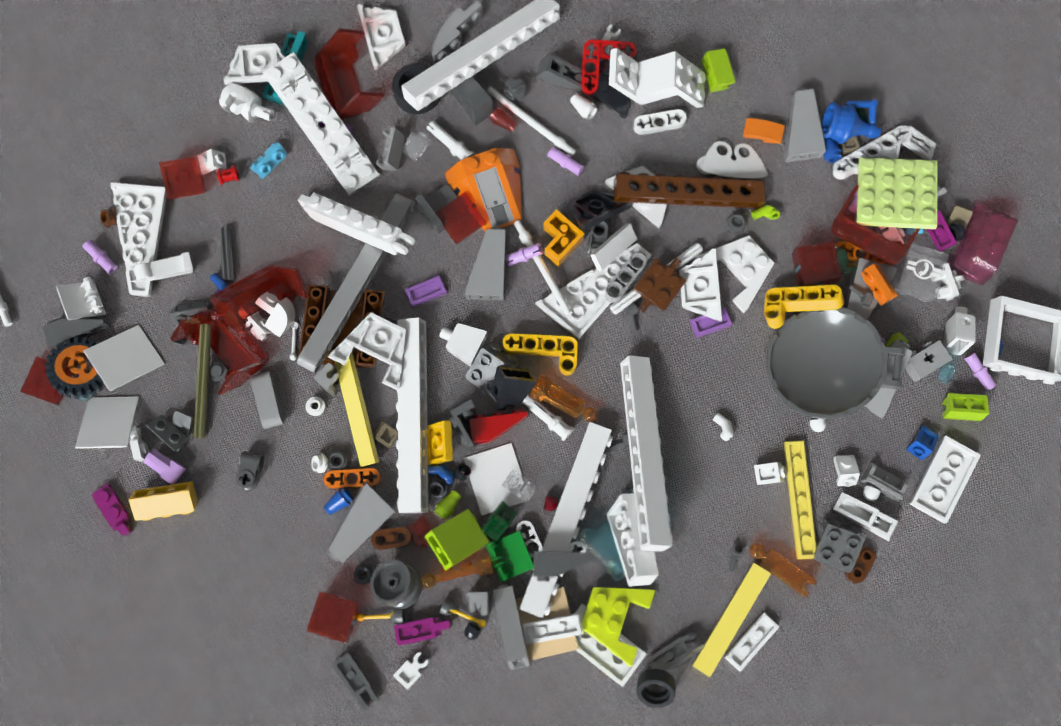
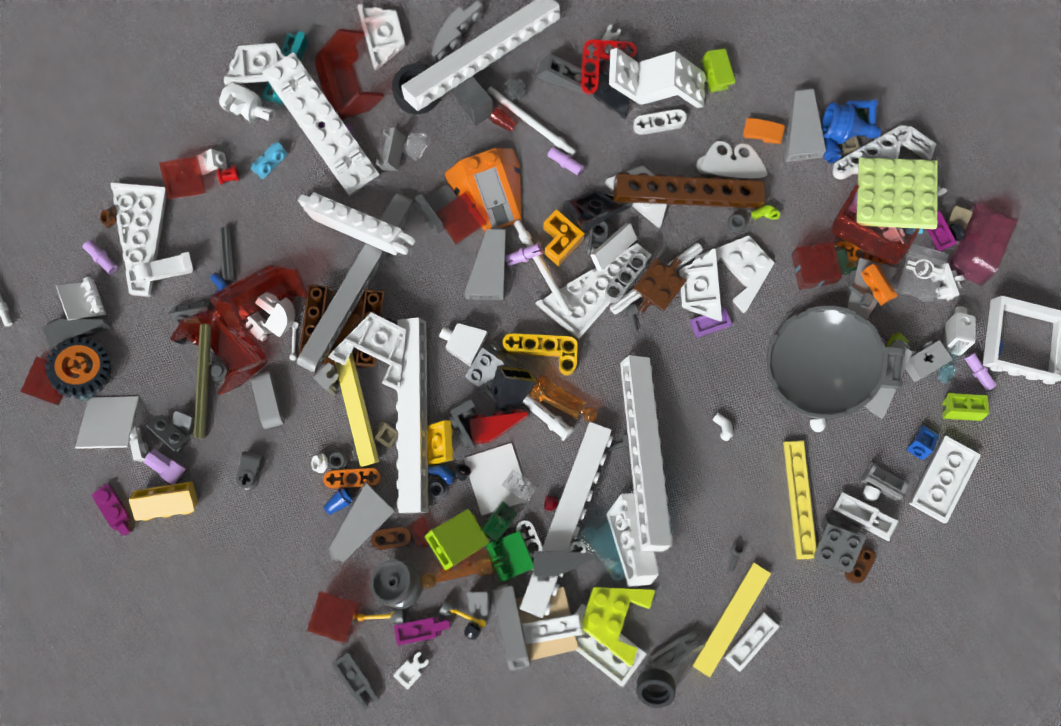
(123, 357): white piece -> none
(321, 406): white plate -> none
(357, 572): black plate -> none
(426, 291): medium lavender tile -> none
(447, 505): lime cone -> none
(456, 147): white pin -> none
(583, 106): white cone -> none
(770, 473): white bracket -> none
(782, 569): clear orange plate -> none
(828, 298): yellow beam -> none
(847, 470): white bracket -> none

